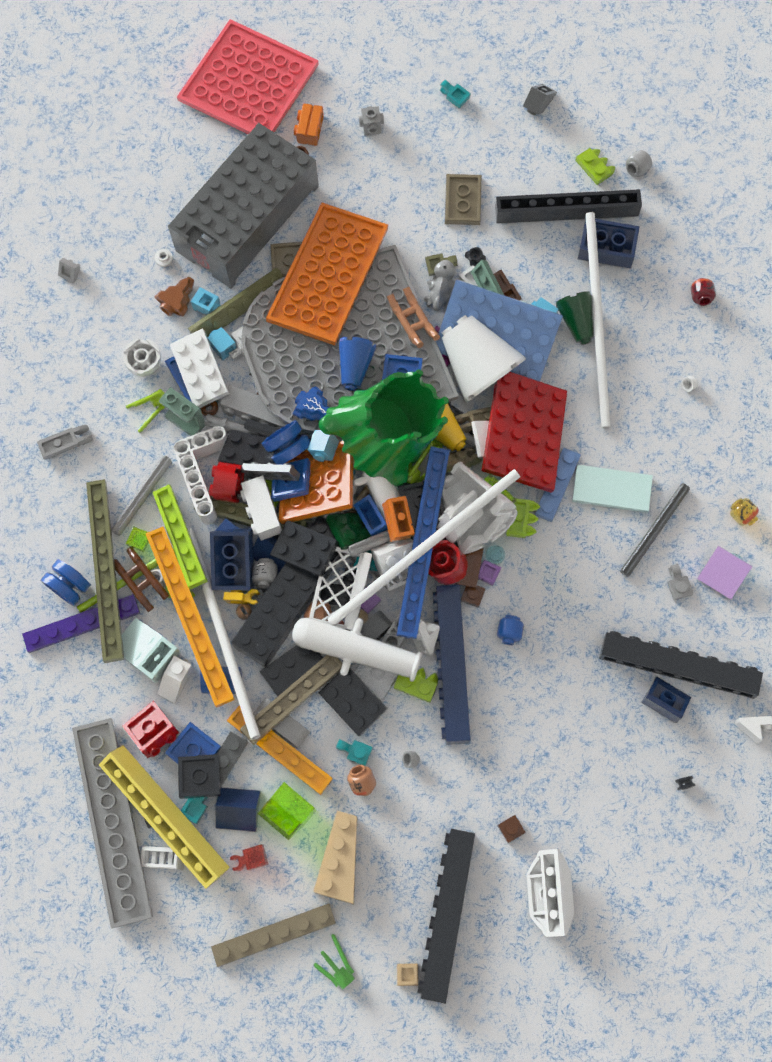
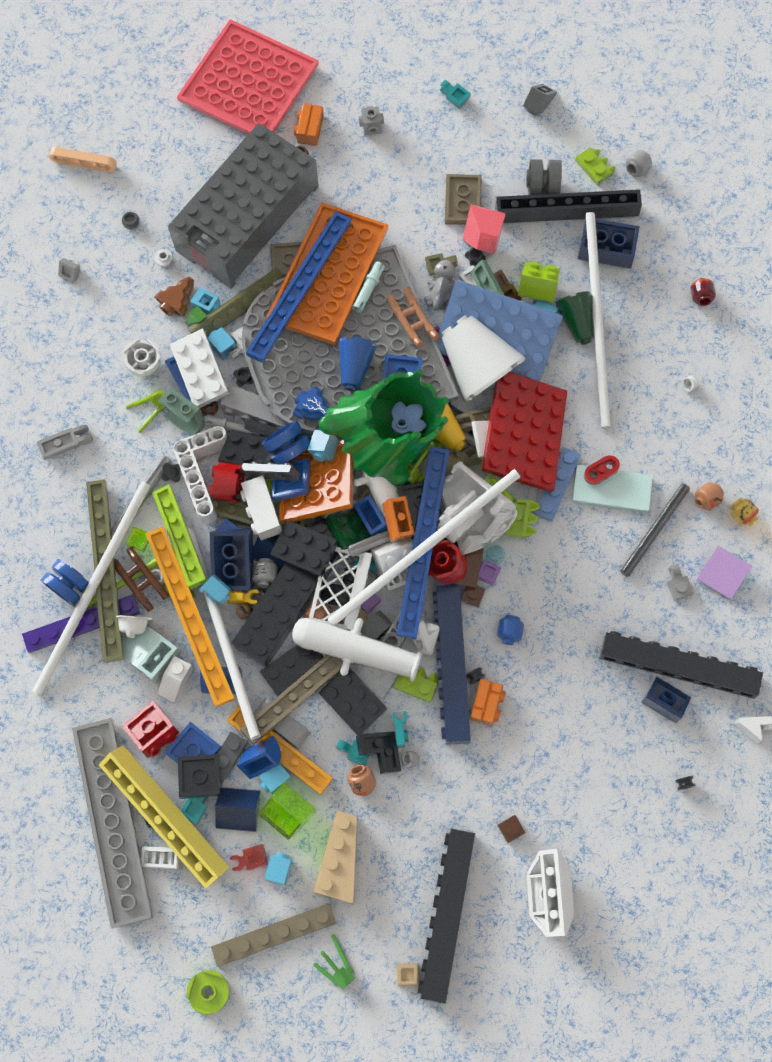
(82, 159): none -> light nougat beam
(91, 588): none -> white piece
(130, 220): none -> dark grey plate
(133, 625): none -> white piece
(176, 472): none -> black plate
(195, 316): none -> bright green piece
(197, 997): none -> lime plate
(216, 589): none -> medium azure brick
(239, 373): none -> black plate
(260, 757): none -> blue brick
(274, 778): none -> medium azure brick
(278, 868): none -> medium azure brick
(298, 287): none -> blue plate
(371, 281): none -> light aqua pin
(384, 746): none -> black plate
(401, 735): none -> teal plate
(409, 416): none -> medium blue plate
(475, 675): none -> black bush
(483, 228): none -> coral slope
(487, 702): none -> orange brick
(538, 178): none -> dark grey wheel
(539, 281): none -> lime brick
(600, 470): none -> red plate
(709, 496): none -> nougat head

